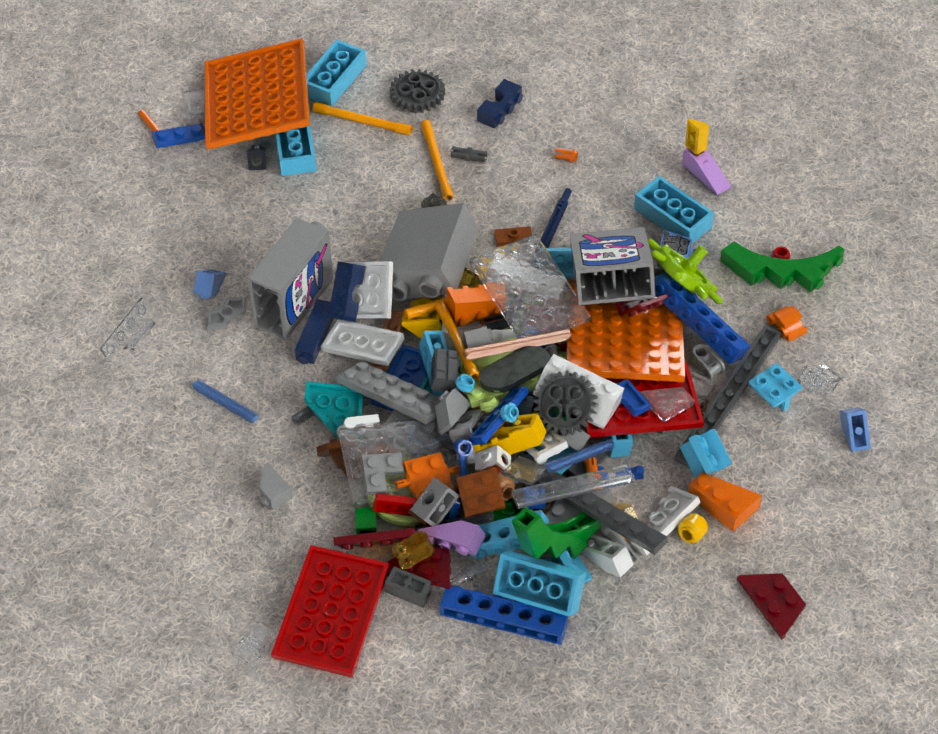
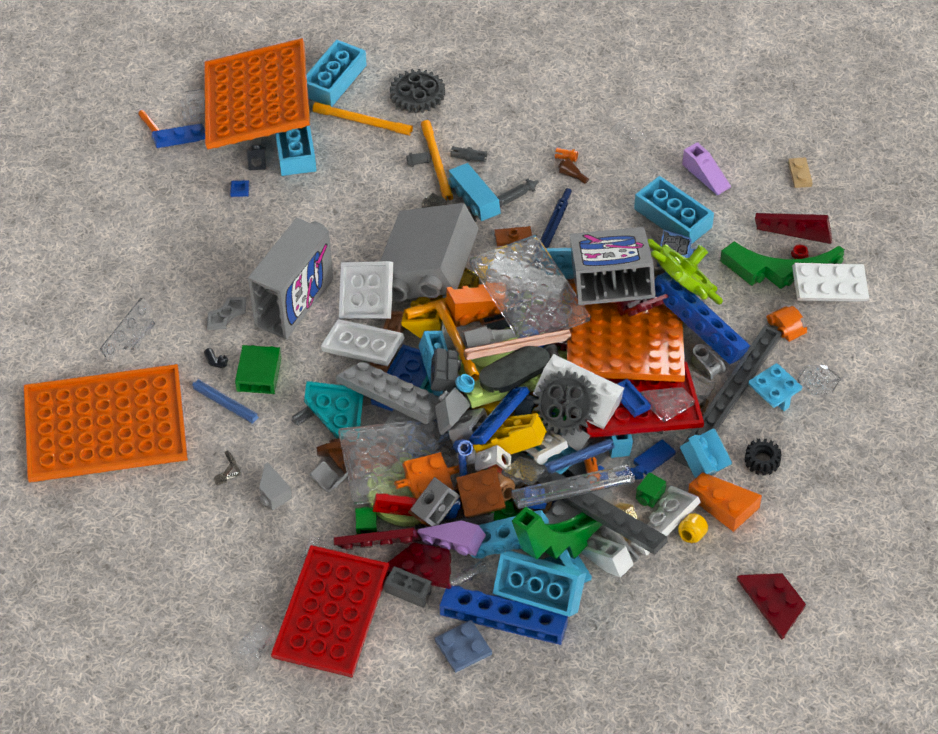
(104, 423): none -> orange plate
(208, 282): medium blue slope -> none
(219, 362): none -> black arm
(222, 477): none -> clear smoke piece
(239, 188): none -> blue tile
(258, 369): none -> green brick
(314, 333): dark blue brick -> none
(326, 477): none -> light grey bracket
(342, 303): dark blue arch -> none
(359, 421): white plate -> none
(376, 467): light grey plate -> none
(414, 549): clear yellow piece -> none
(419, 158): none -> dark grey pin
(463, 646): none -> sand blue plate
(474, 192): none -> medium azure brick
(489, 403): yellowish green plate -> none
(494, 113): dark blue arch -> none
(509, 412): medium azure plate -> none
(513, 194): none -> dark grey wheel
(568, 168): none -> reddish brown cone
(650, 490): none -> green brick
(654, 456): none -> blue tile
(696, 136): yellow slope -> none
(763, 466): none -> black tyre
(781, 251): red plate -> none
(800, 172): none -> tan plate
(802, 226): none -> dark red wing
(802, 249): none -> red plate
(830, 282): none -> white plate
(855, 428): medium blue slope -> none

